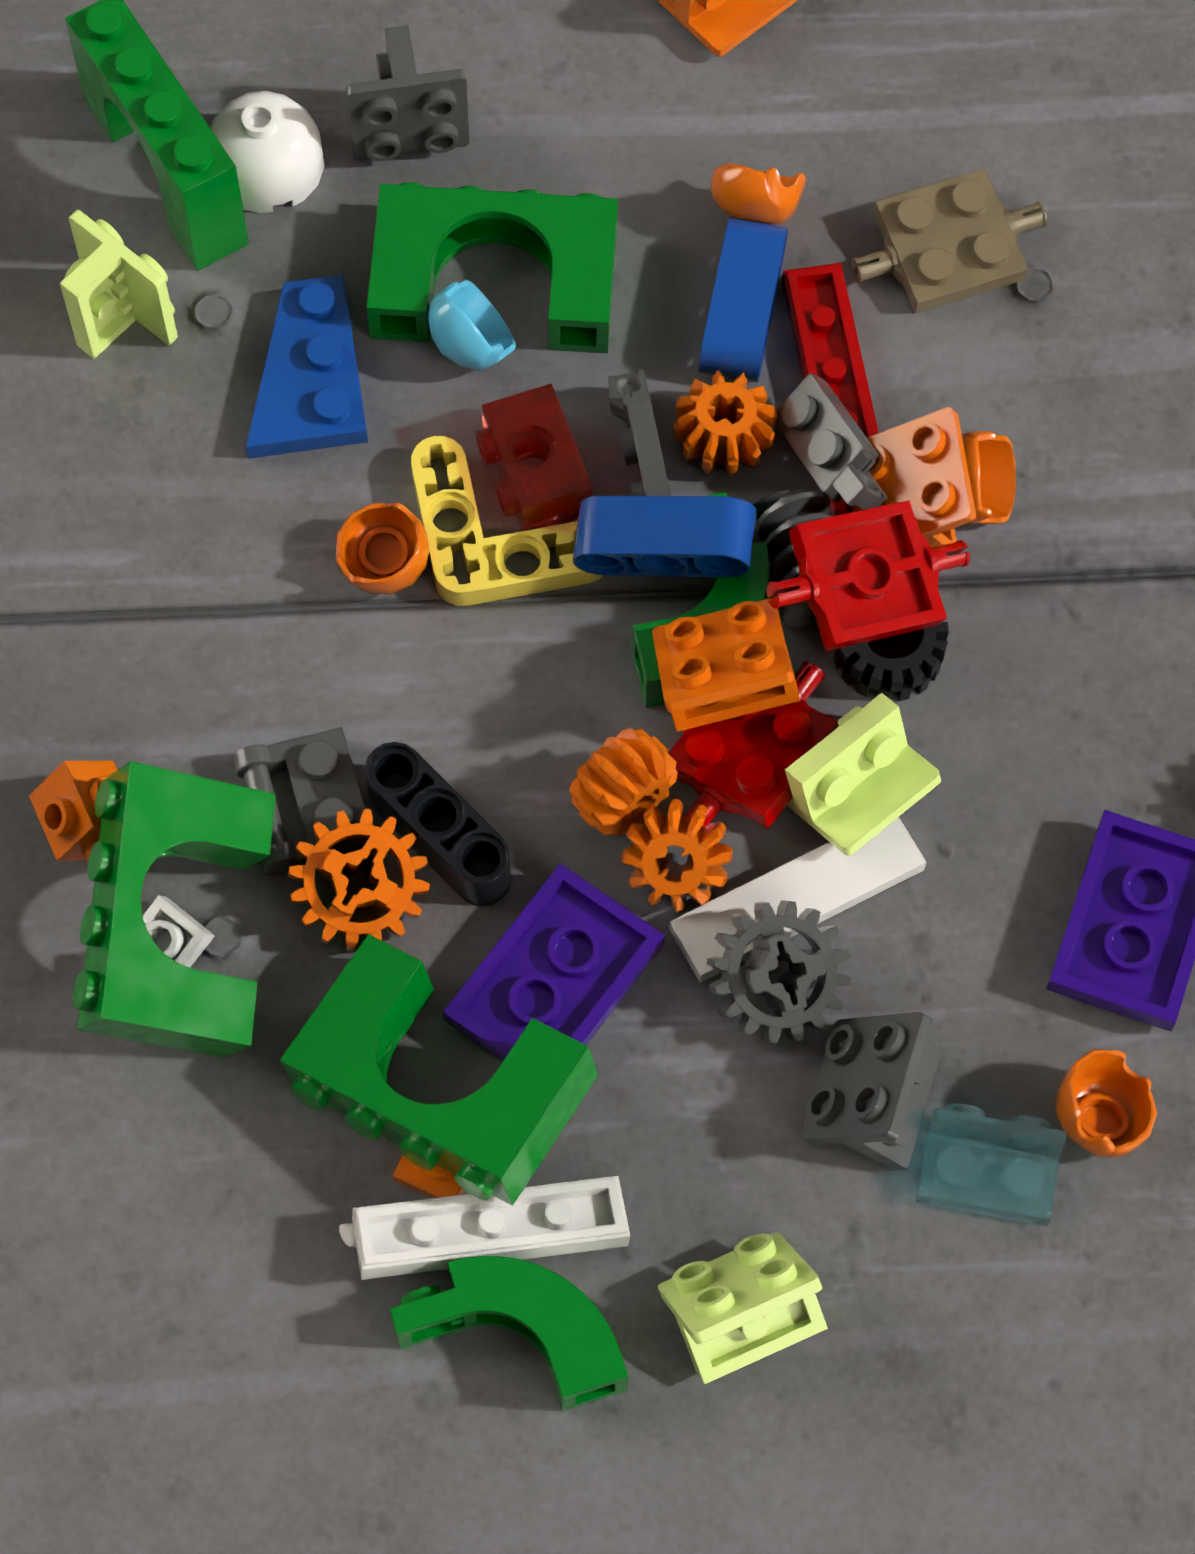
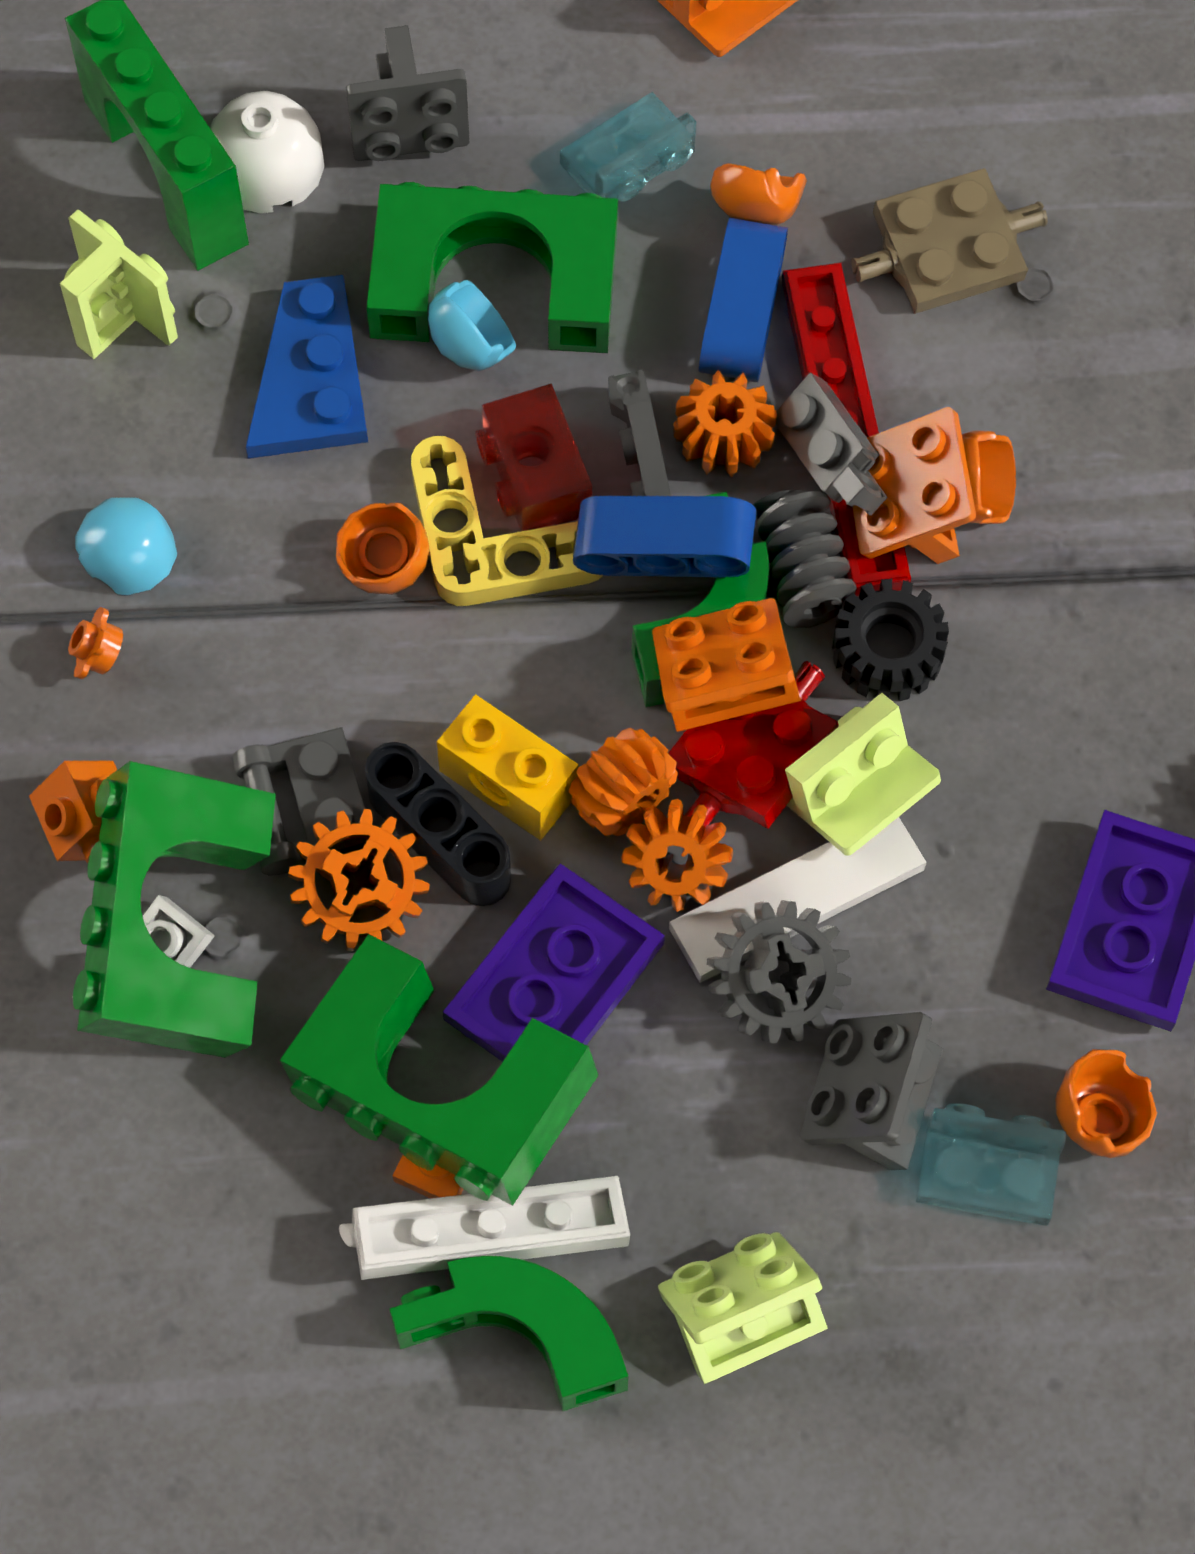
(95, 644): none -> orange plate
(126, 545): none -> medium azure hair
(507, 766): none -> yellow brick
(630, 149): none -> clear light blue bracket
(867, 575): red plate -> none

